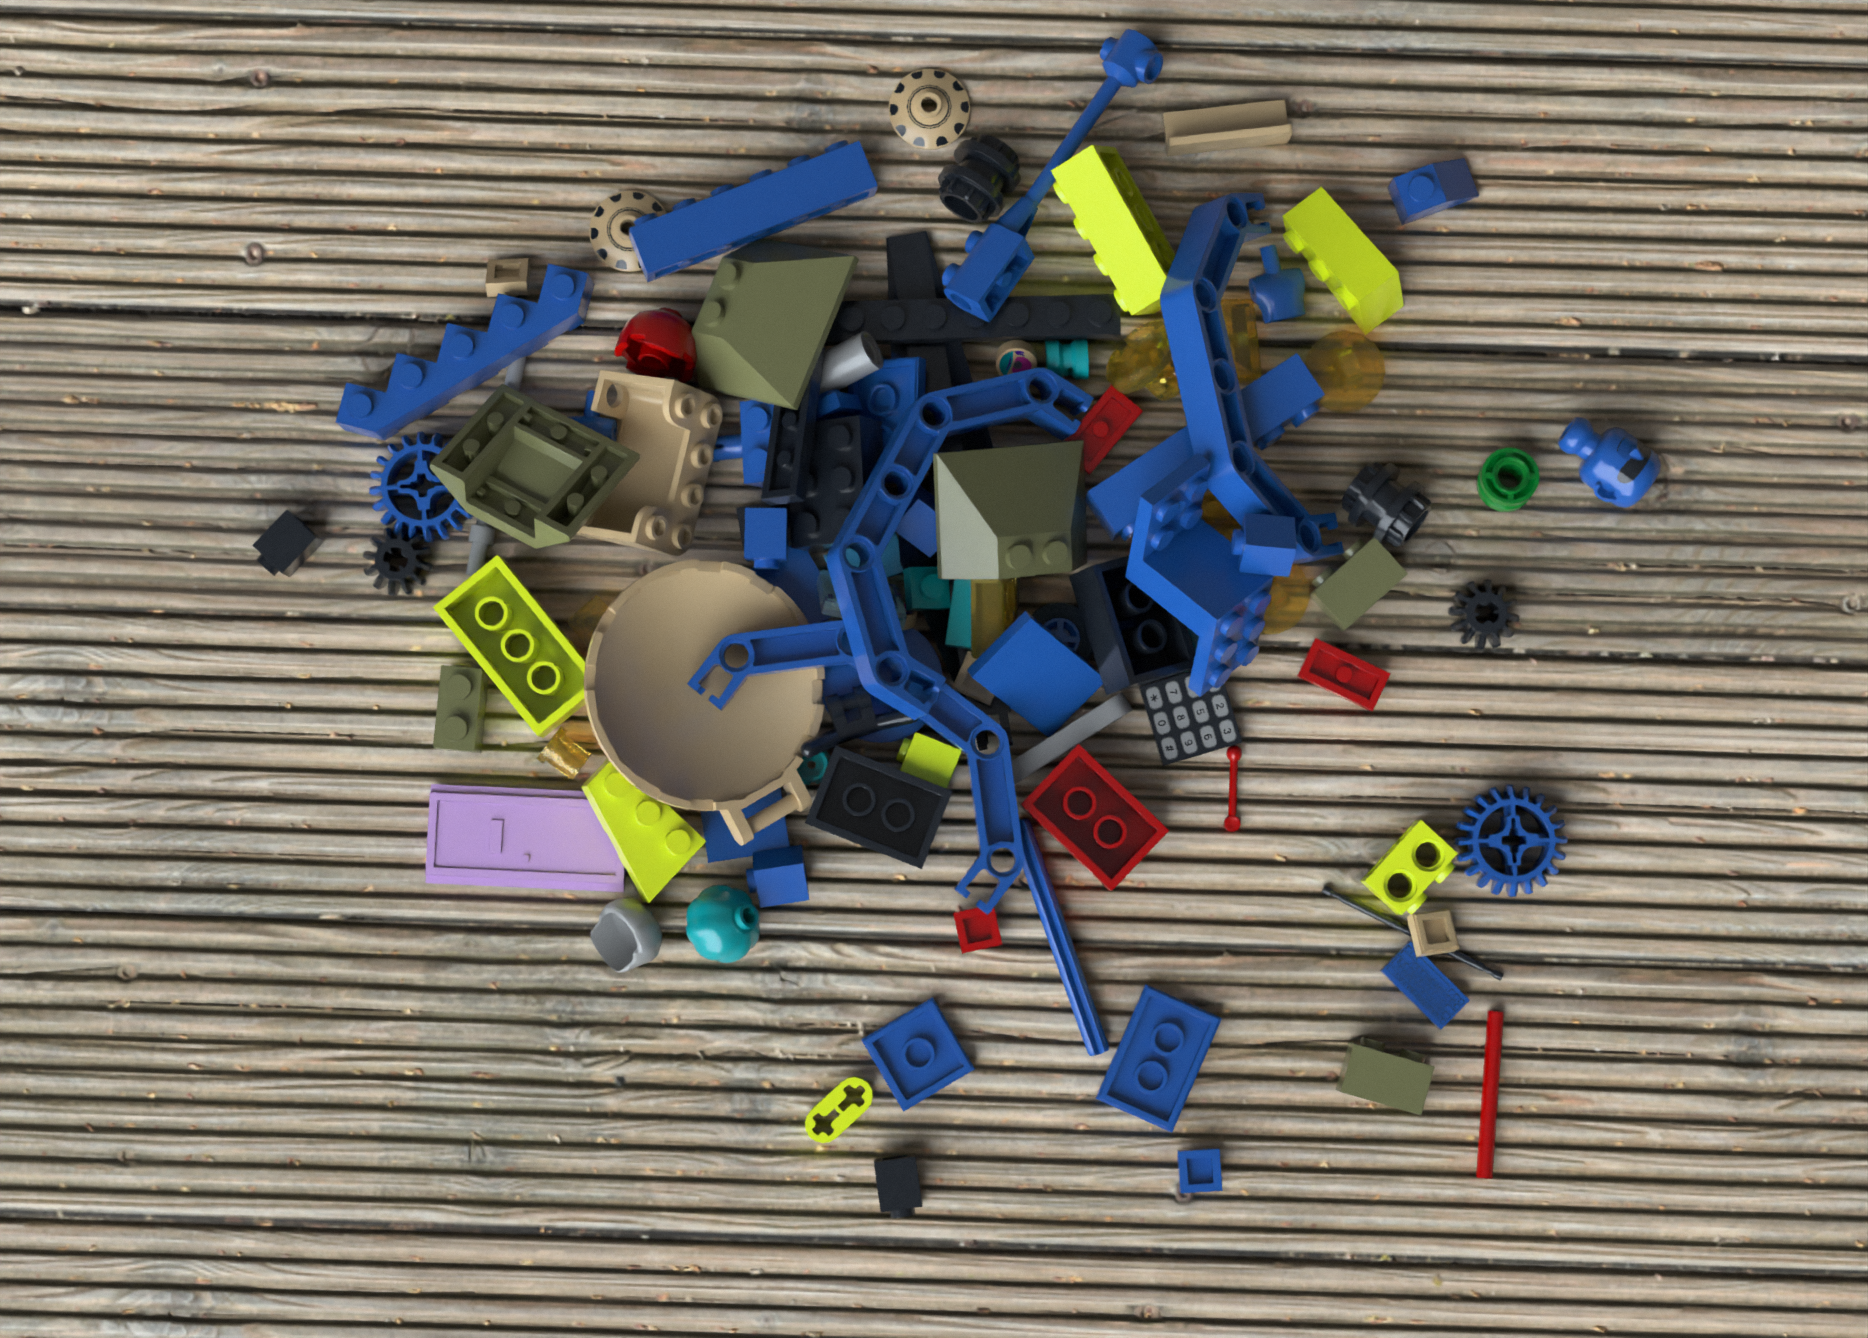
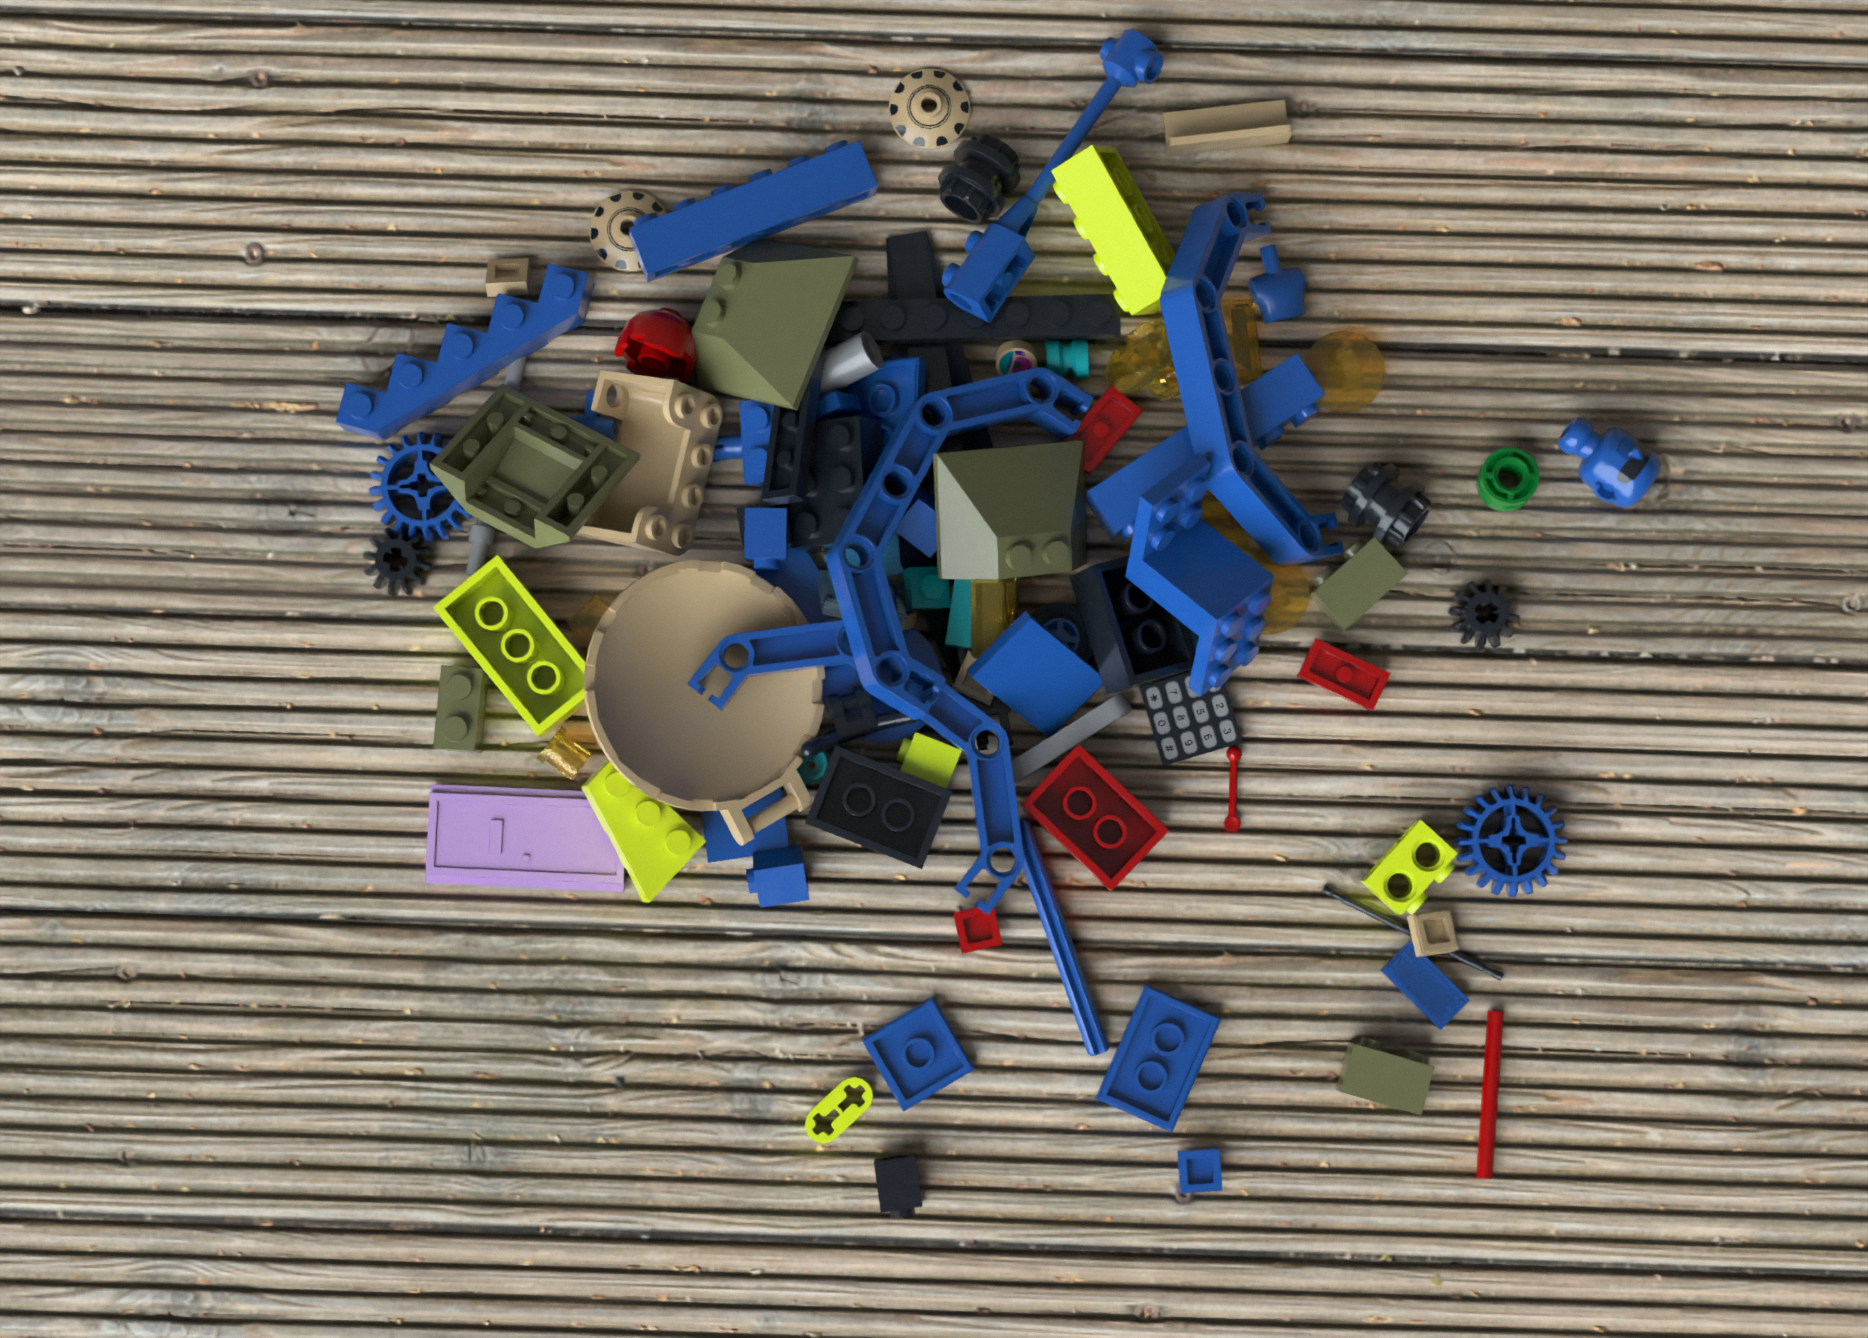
(286, 544): black brick -> none
(626, 935): light grey hair -> none
(723, 923): teal plant -> none
(1265, 544): blue brick -> none
(1344, 260): neon yellow wedge -> none
(1432, 189): blue slope -> none

